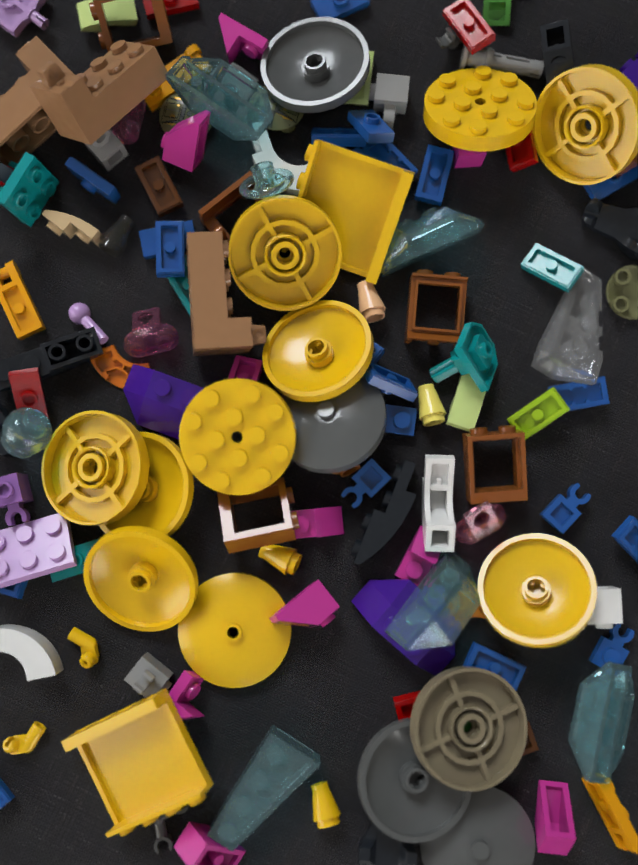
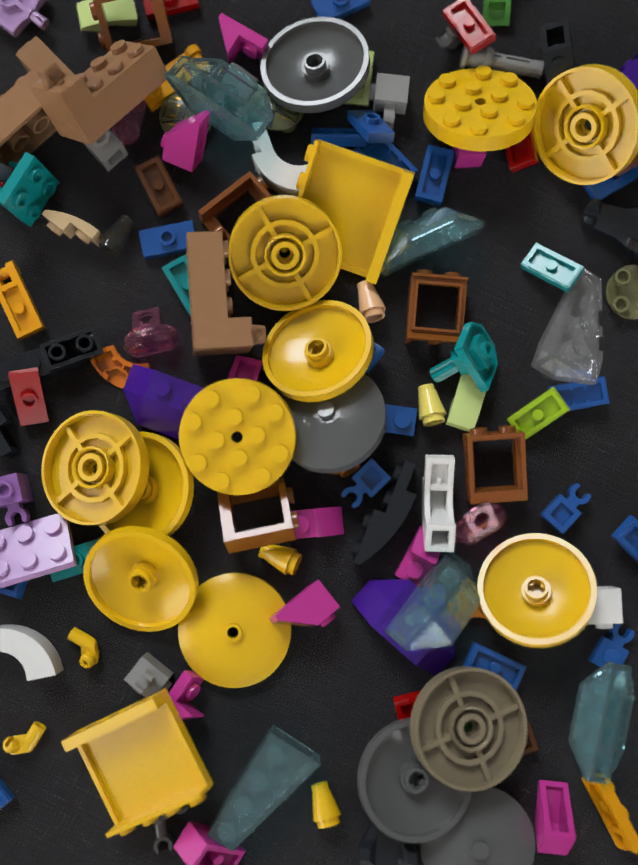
(26, 432): clear light blue piece -> none
(80, 314): lavender bar -> none
(92, 181): blue plate -> none
(170, 249): blue plate -> none
(268, 181): clear light blue piece -> none
(390, 382): blue plate -> none

